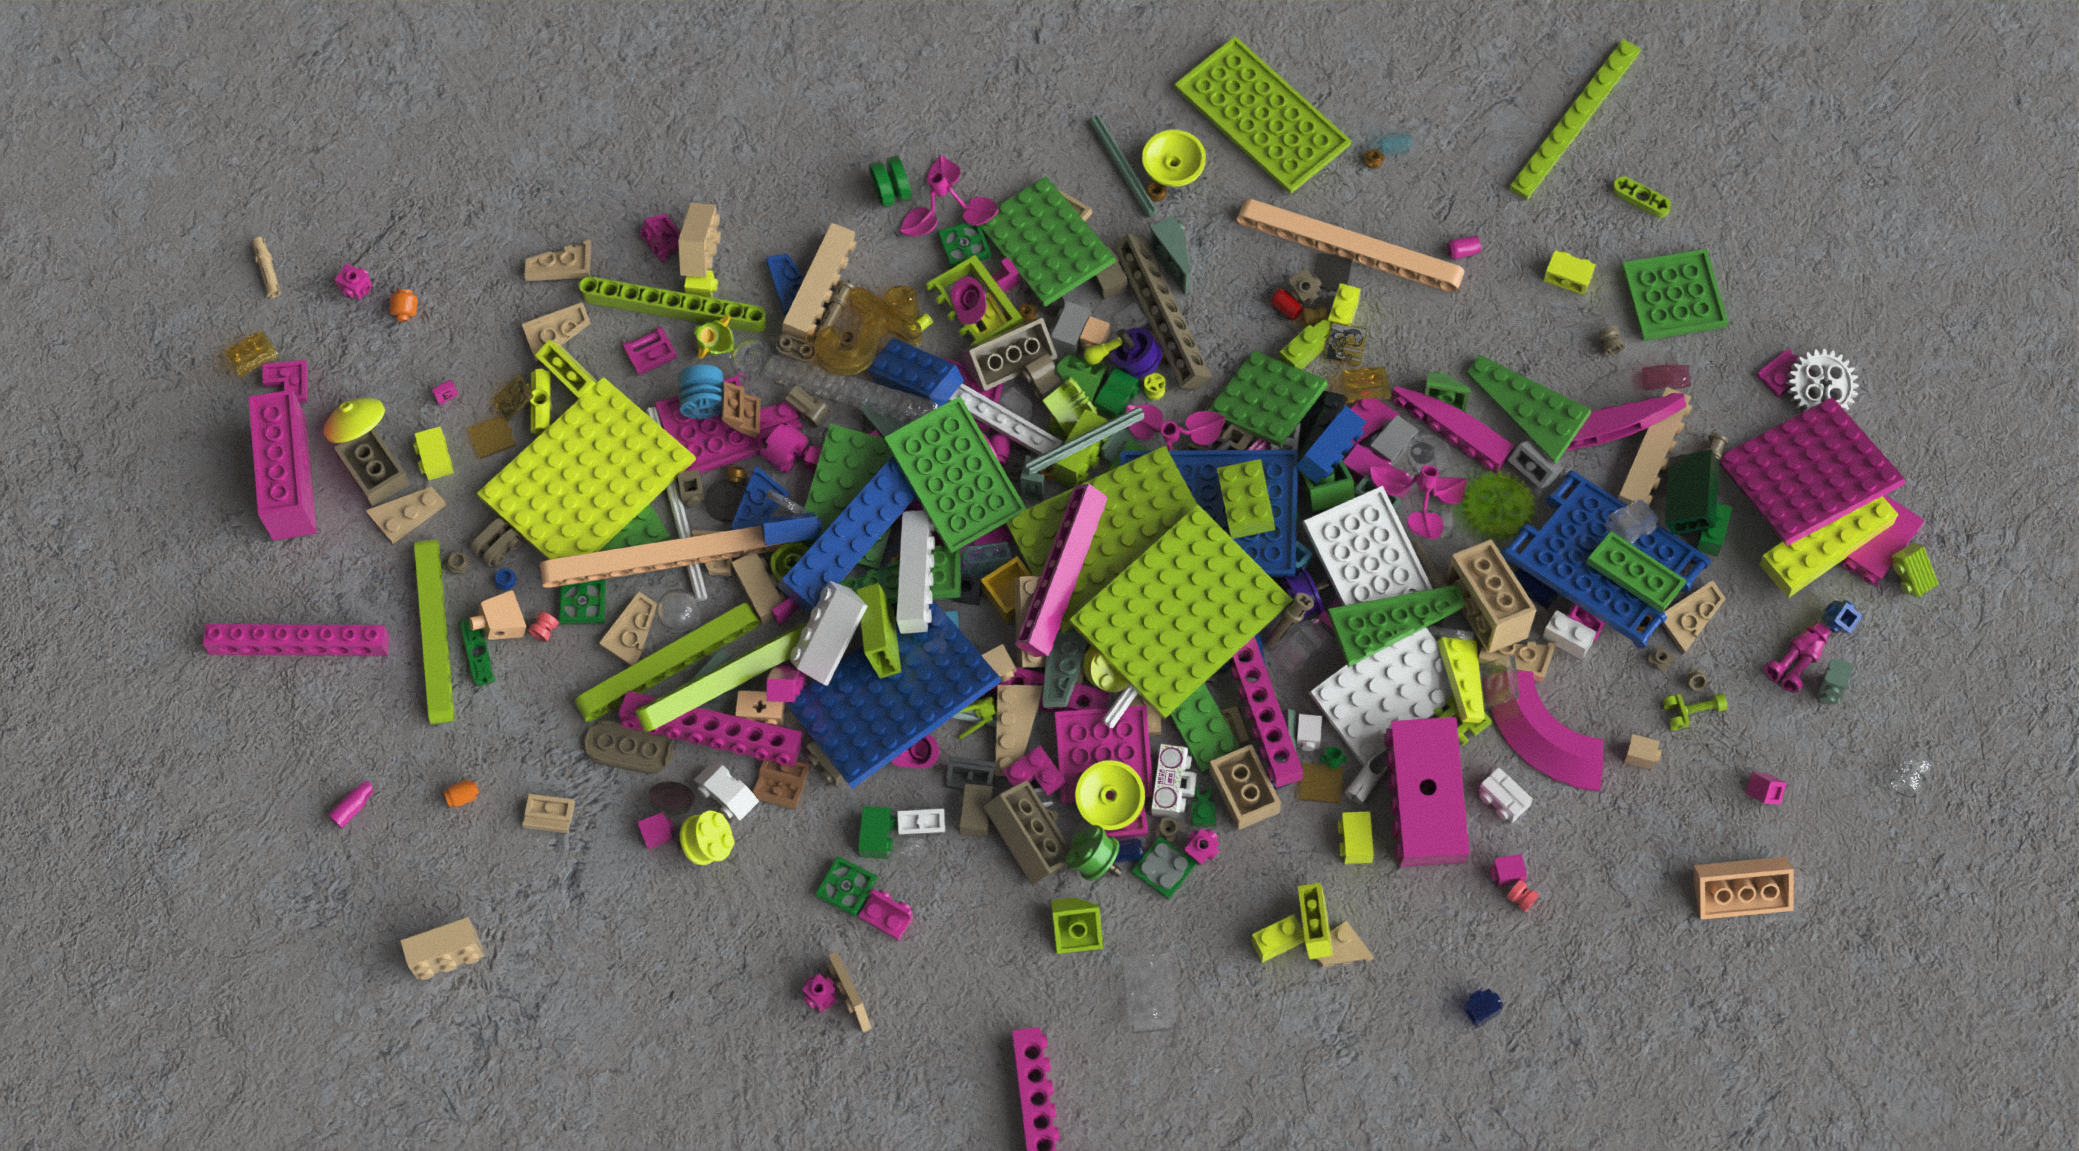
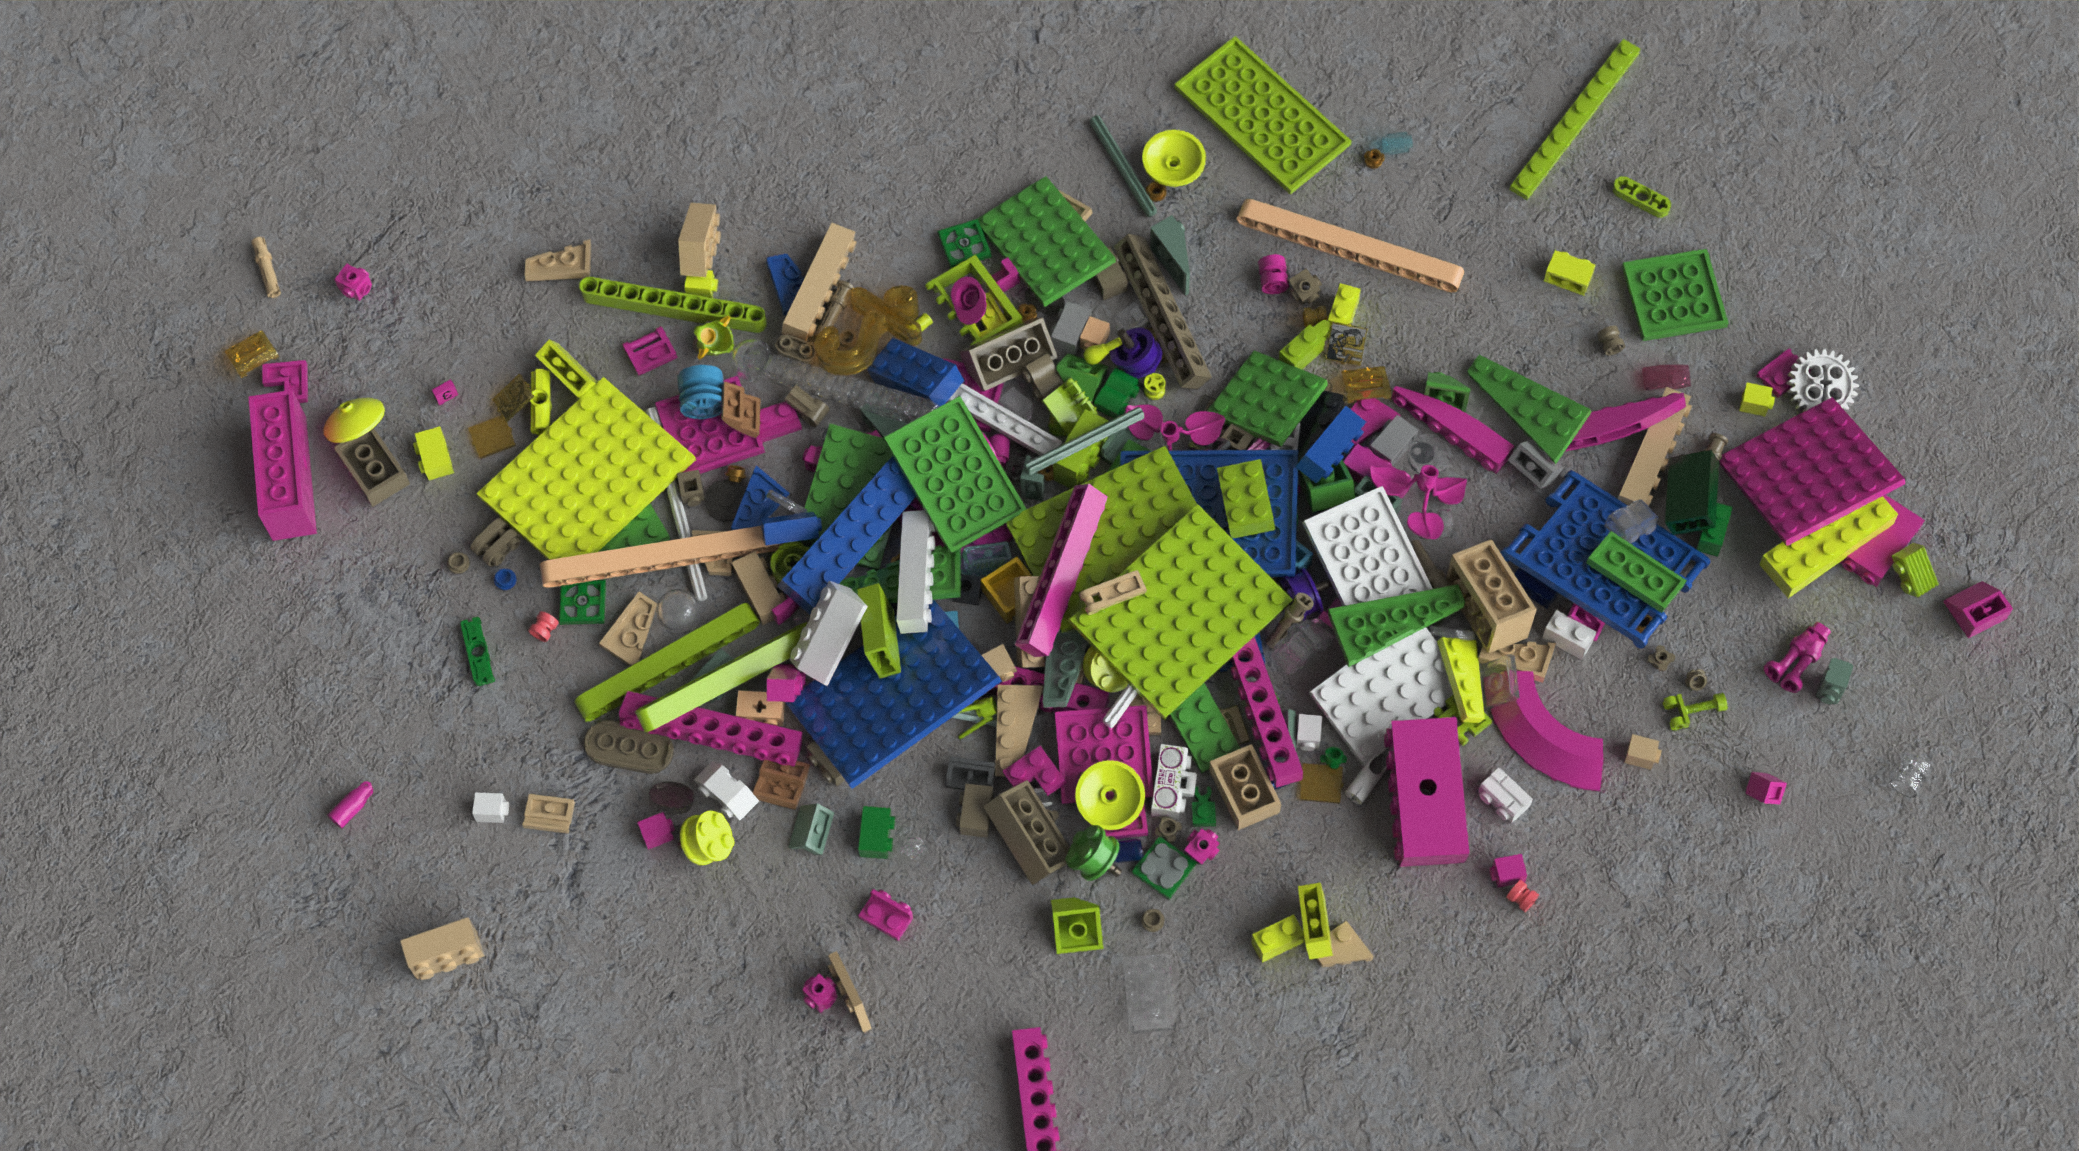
(296, 640): dark pink brick -> none
(403, 305): orange head -> none
(405, 513): tan wing -> none
(434, 632): lime beam -> none
(461, 793): orange brick -> none
(490, 807): none -> white brick
(499, 617): light nougat torso -> none
(557, 326): tan wing -> none
(660, 236): dark pink bracket -> none
(784, 447): dark pink brick -> none
(811, 828): none -> sand green panel
(846, 886): green piece -> none
(892, 180): green wheel -> none
(920, 755): dark pink piece -> none
(921, 821): white hinge -> none
(940, 178): dark pink plant -> none
(1113, 592): none -> tan plate
(1152, 920): none -> dark tan plate
(1273, 274): none -> dark pink wheel
(1286, 304): red piece -> none
(1332, 271): clear smoke piece -> none
(1356, 837): neon yellow brick -> none
(1463, 247): dark pink piece -> none
(1479, 508): clear neon green gear -> none
(1483, 1007): clear blue brick -> none
(1691, 615): tan wing -> none
(1744, 887): light nougat slope -> none
(1756, 399): none -> neon yellow brick
(1841, 616): blue brick -> none
(1978, 608): none -> dark pink slope

